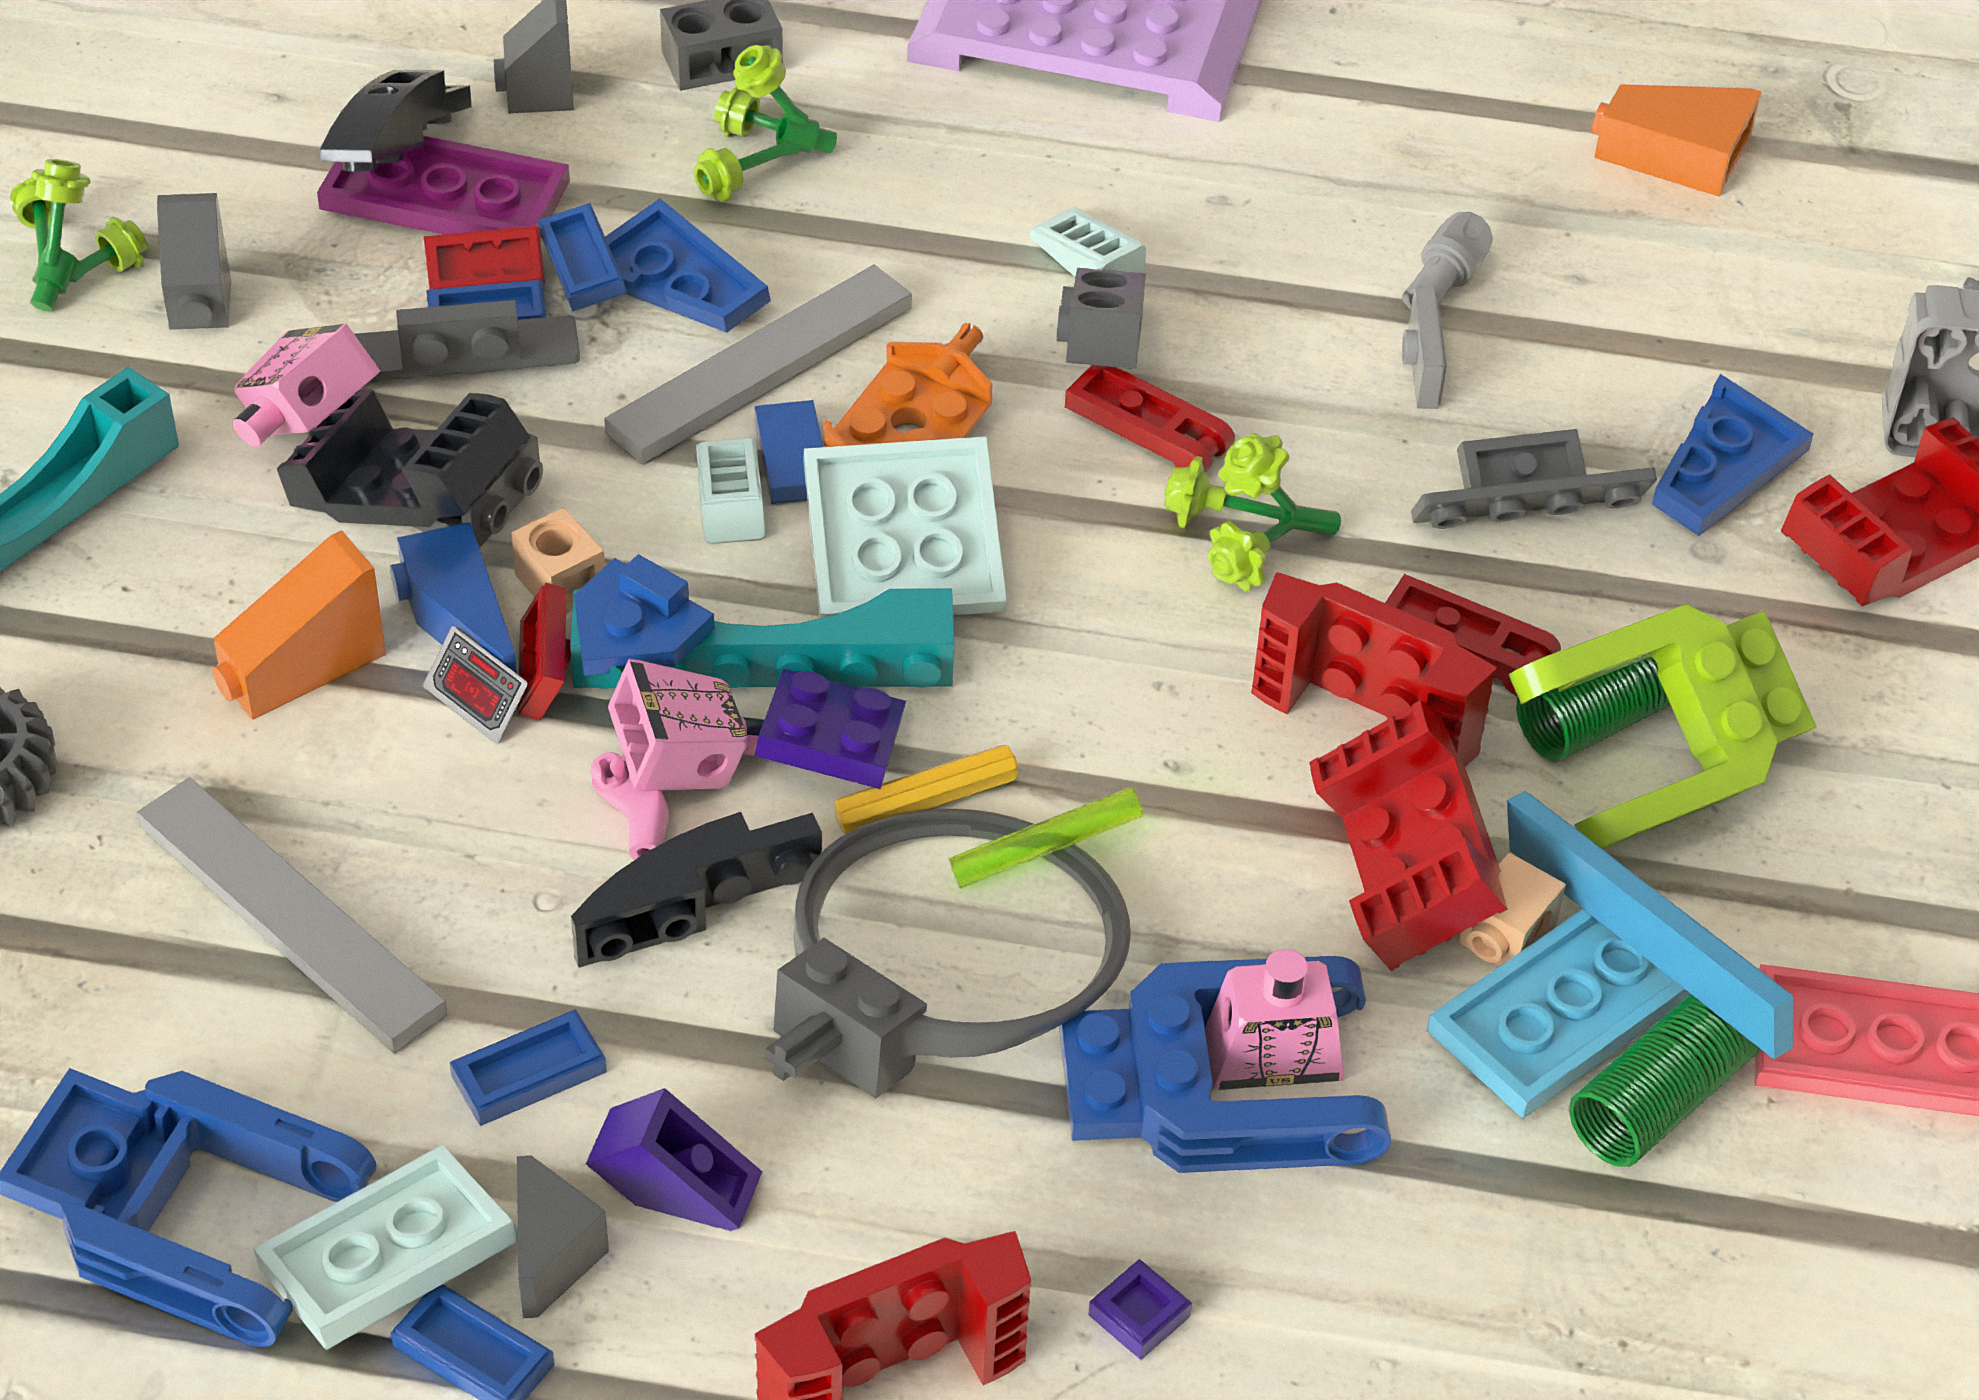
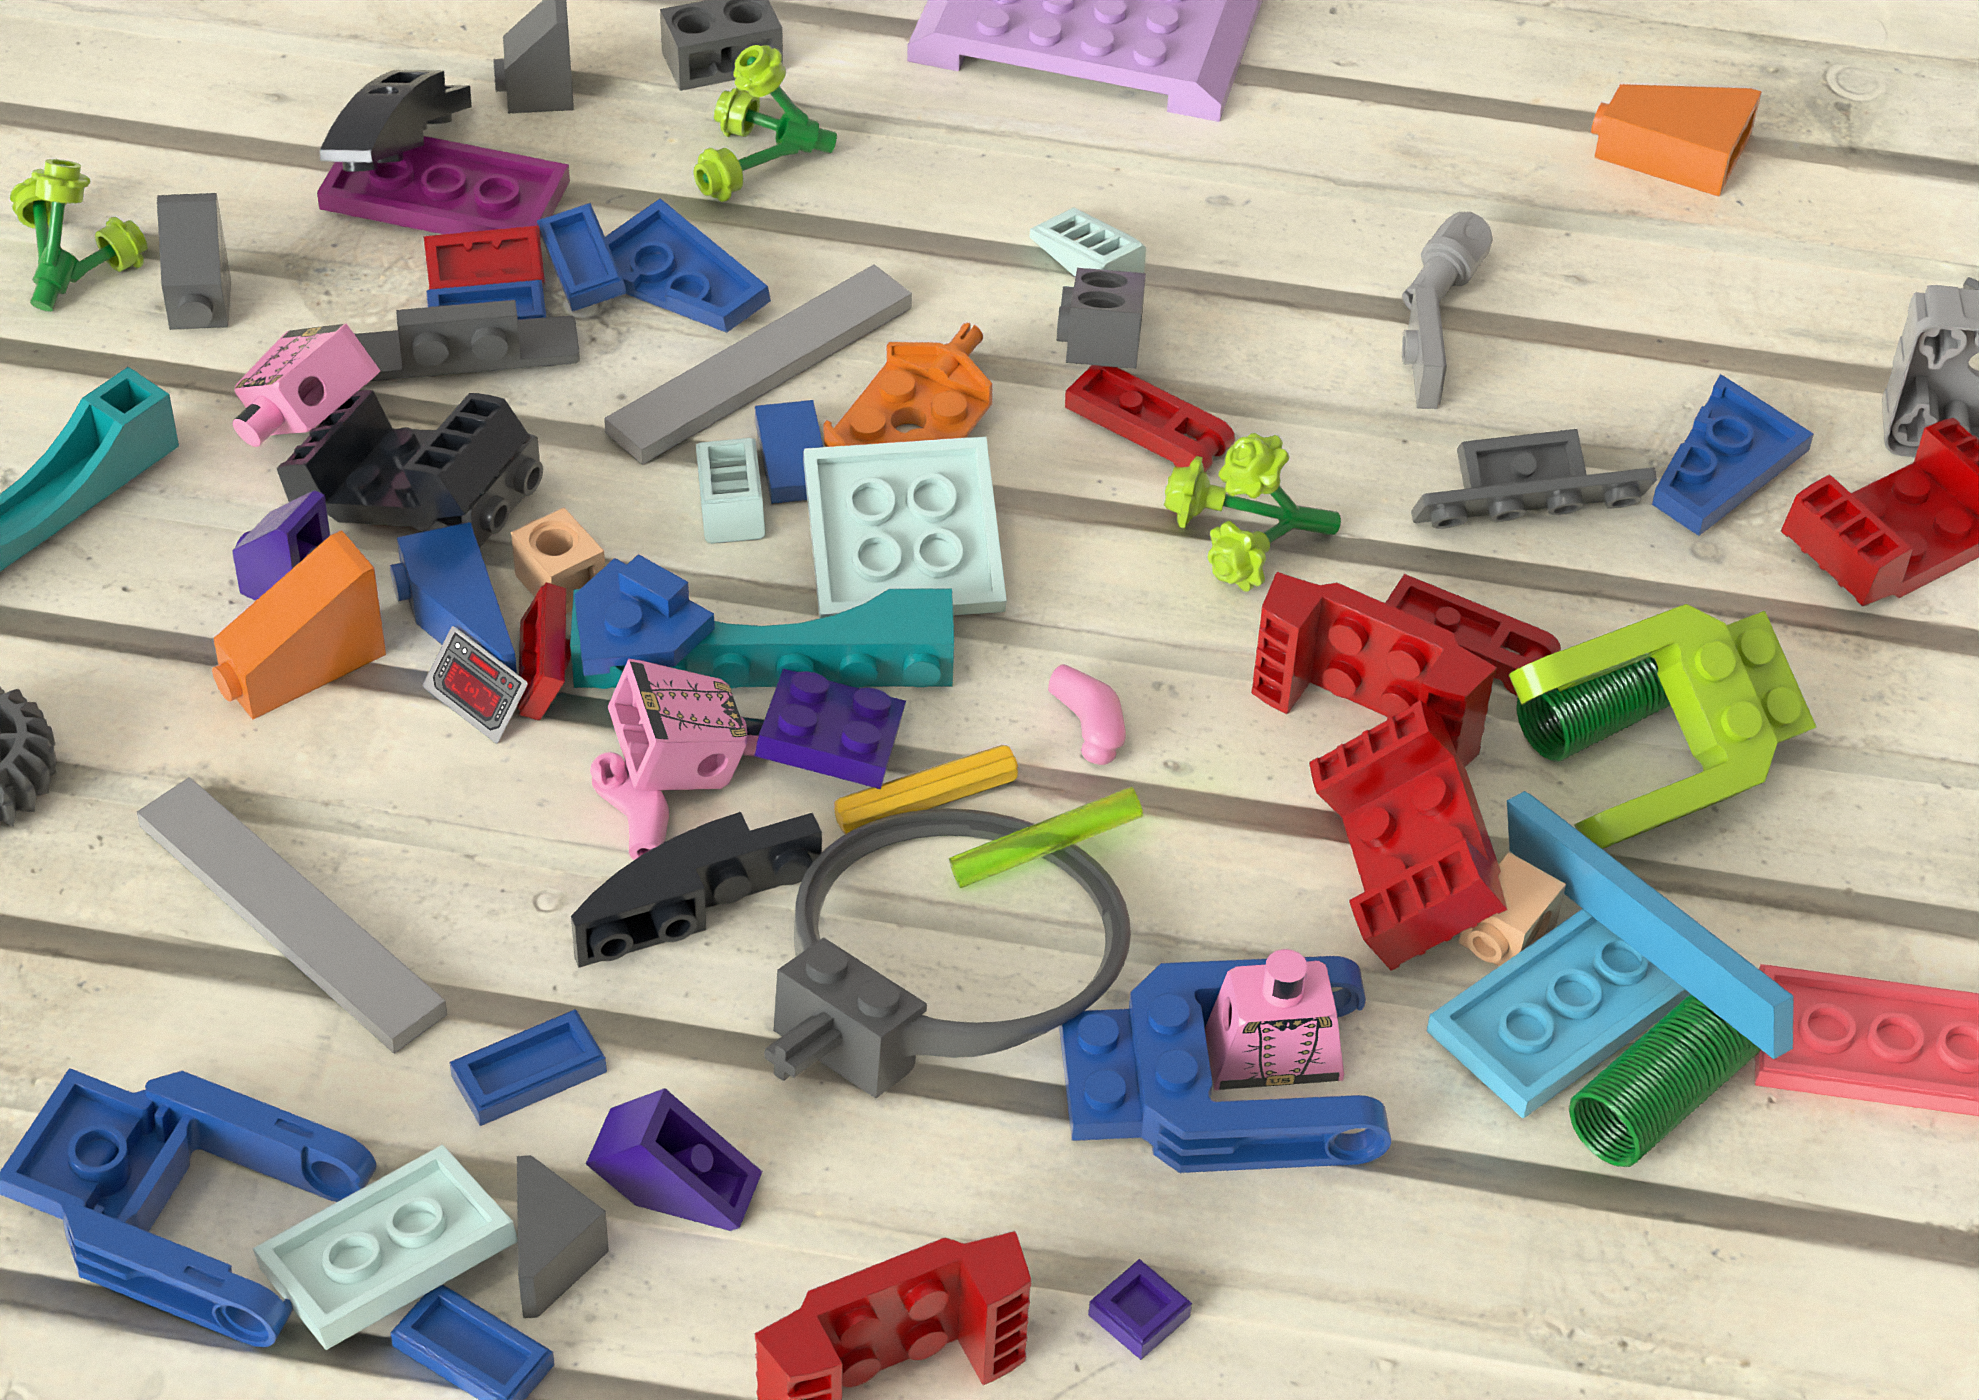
(280, 543): none -> dark purple slope
(1097, 709): none -> bright pink arm

